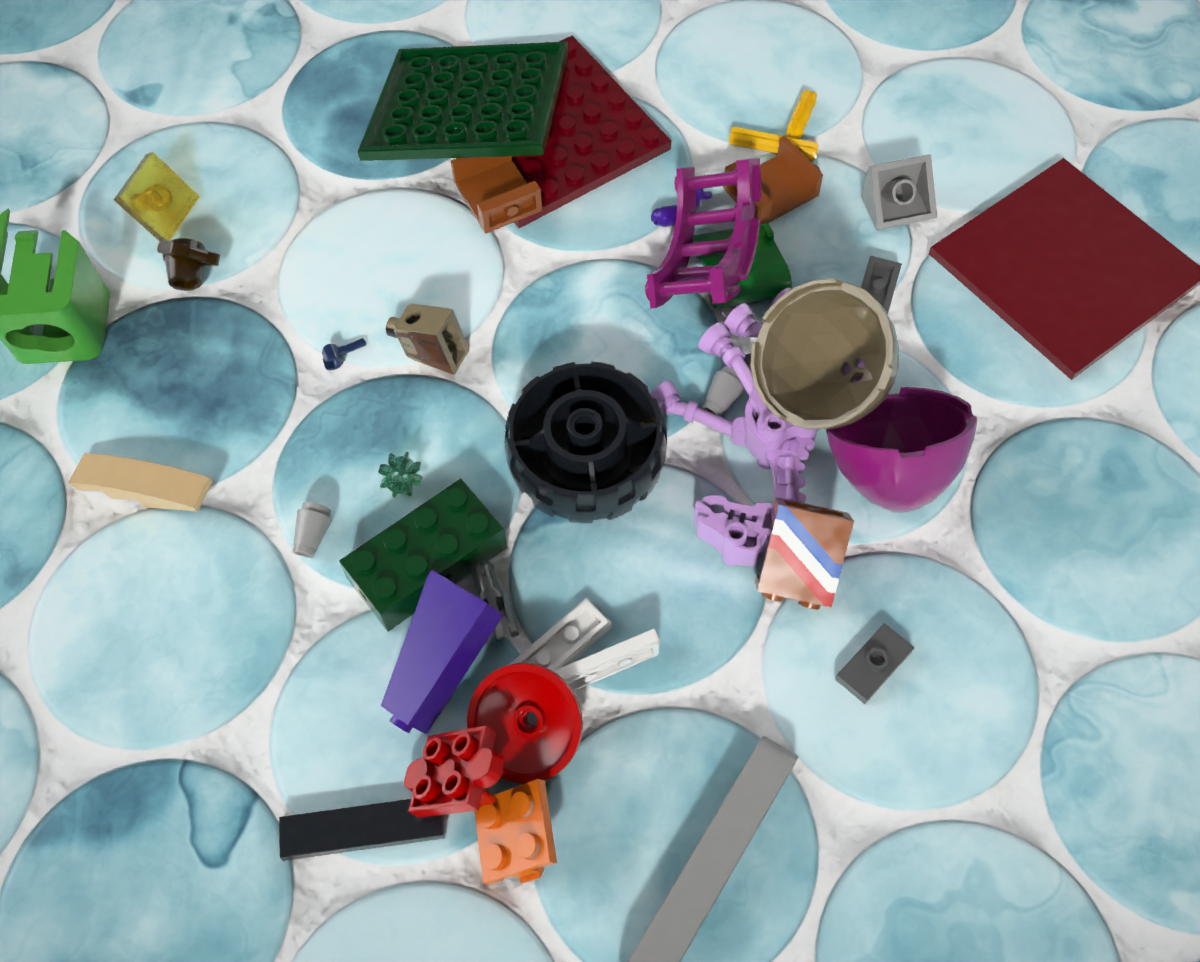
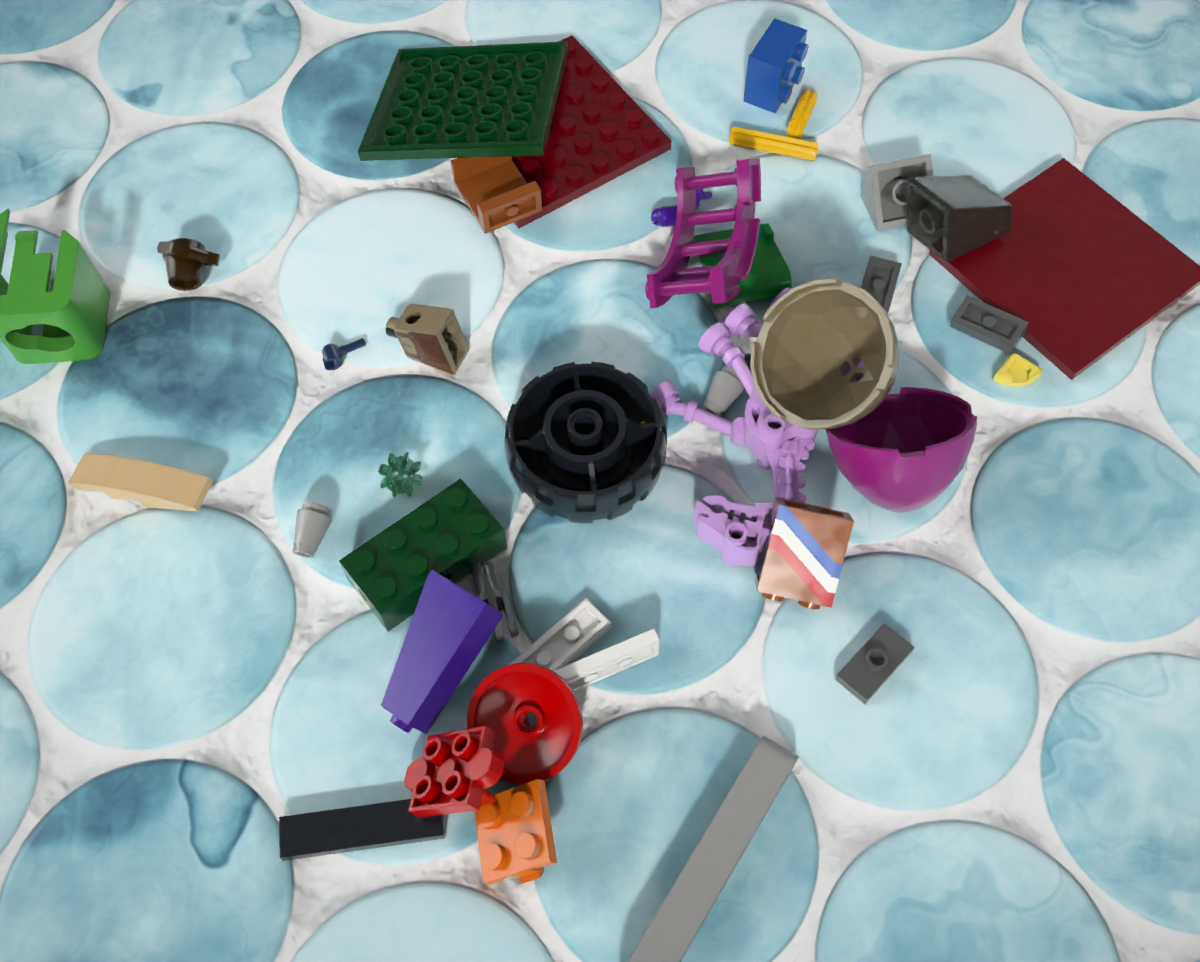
(156, 197): clear yellow tile -> none
(775, 66): none -> blue brick
(785, 182): dark orange panel -> none
(955, 214): none -> clear smoke slope
(989, 324): none -> dark grey plate
(1017, 372): none -> light yellow tile

